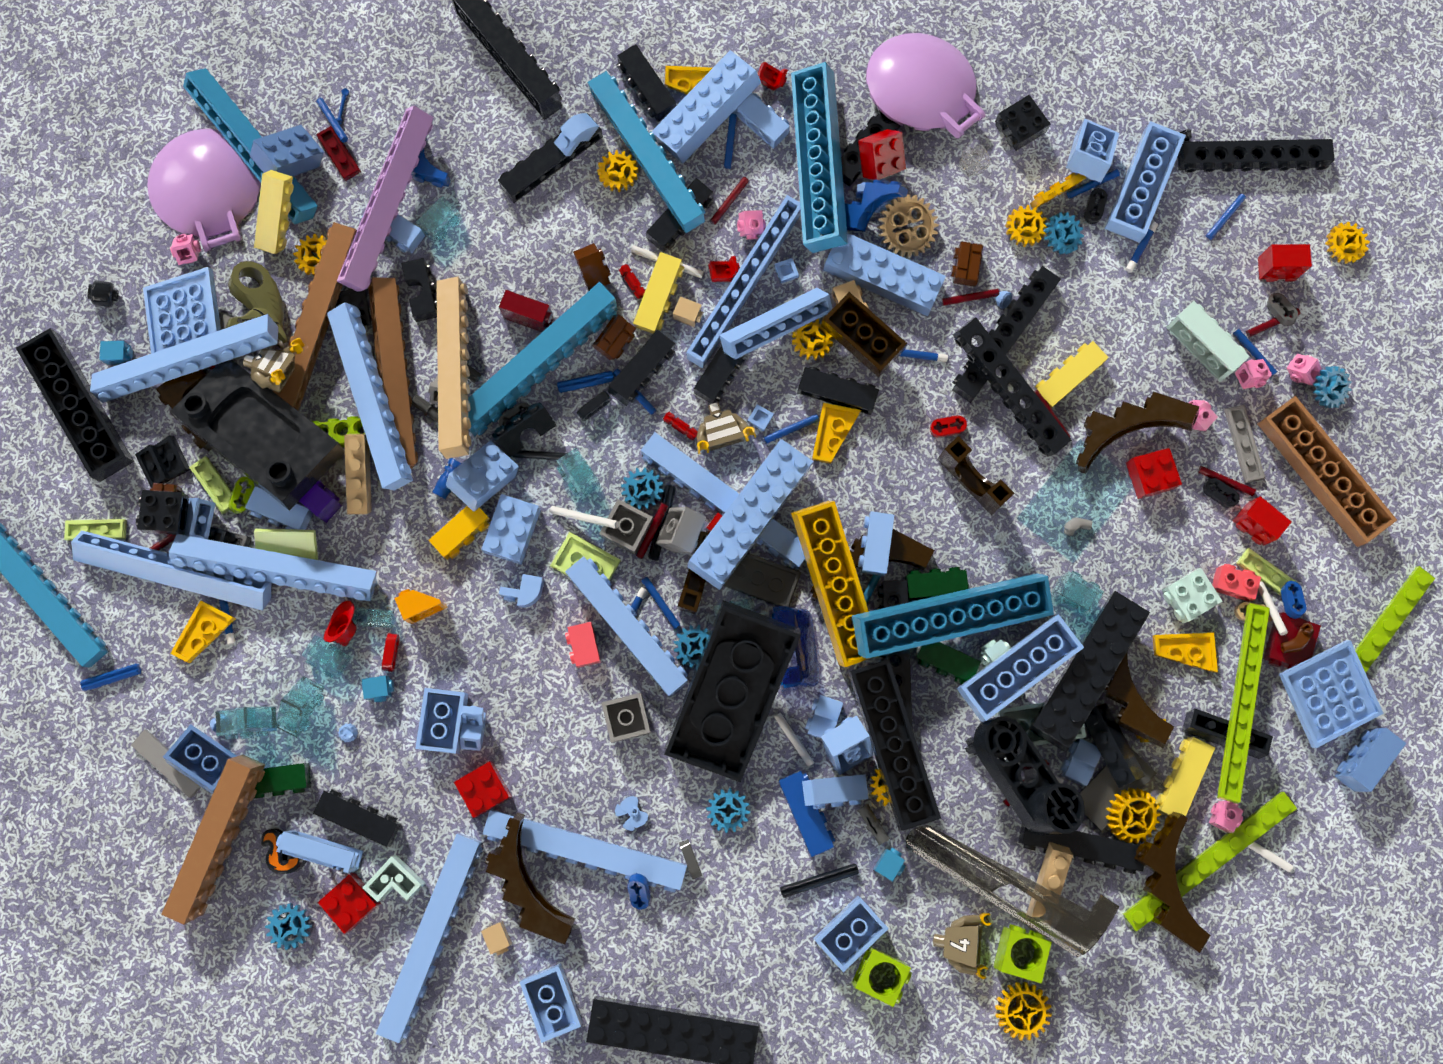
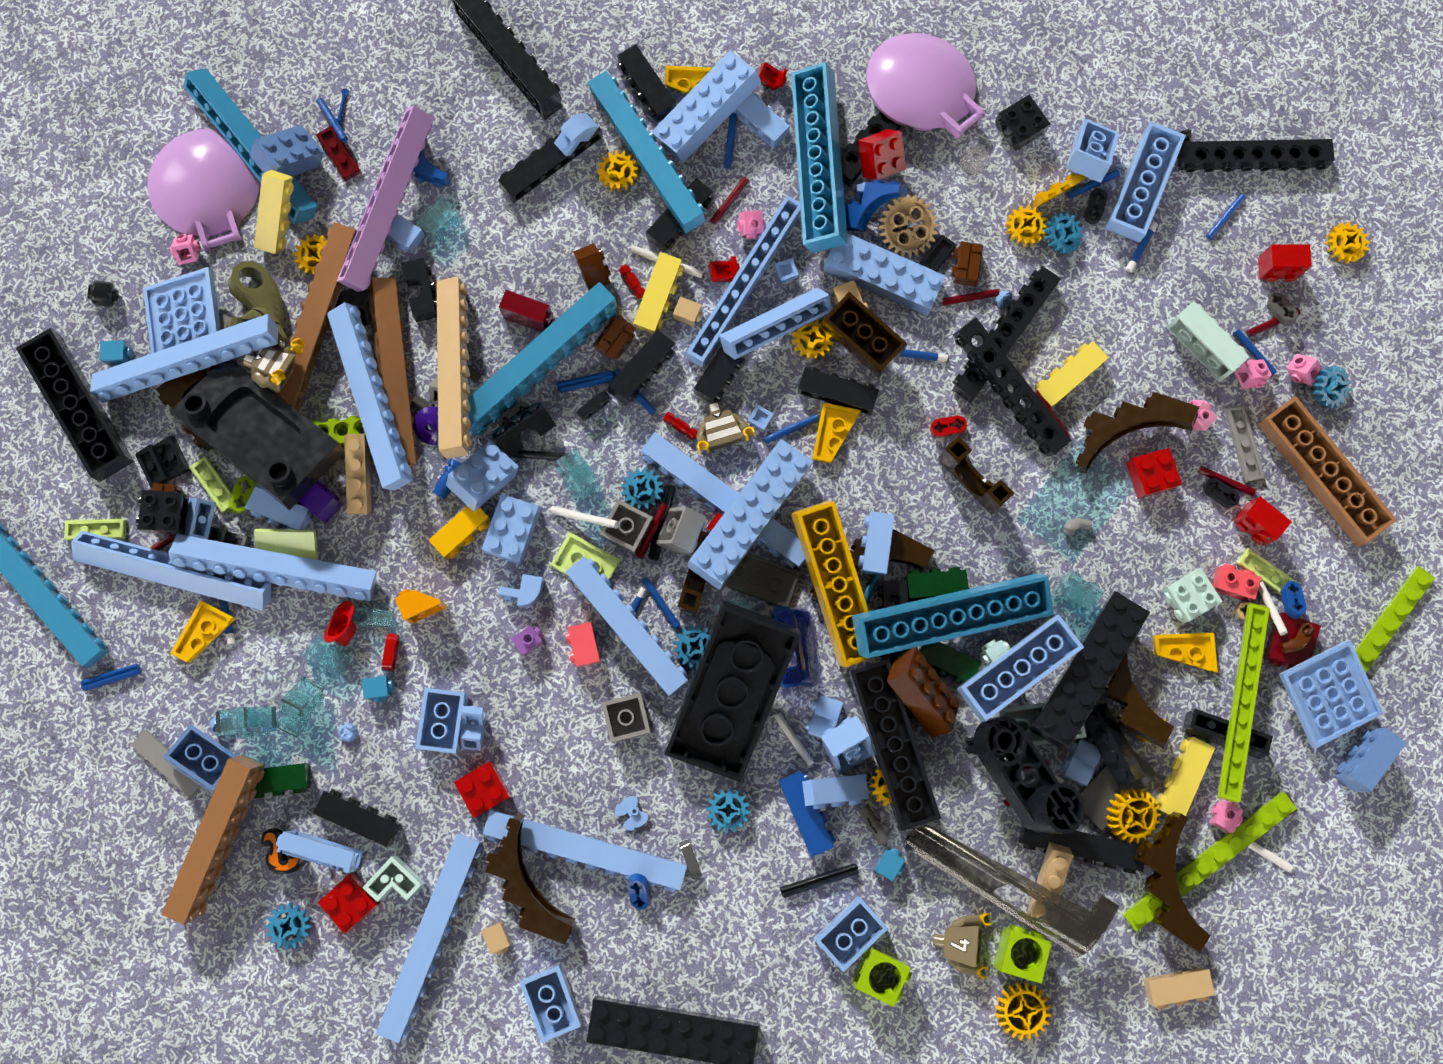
(427, 416): none -> dark purple dish
(528, 640): none -> medium lavender brick
(923, 692): none -> reddish brown brick
(938, 253): none -> black tile
(1179, 987): none -> tan brick

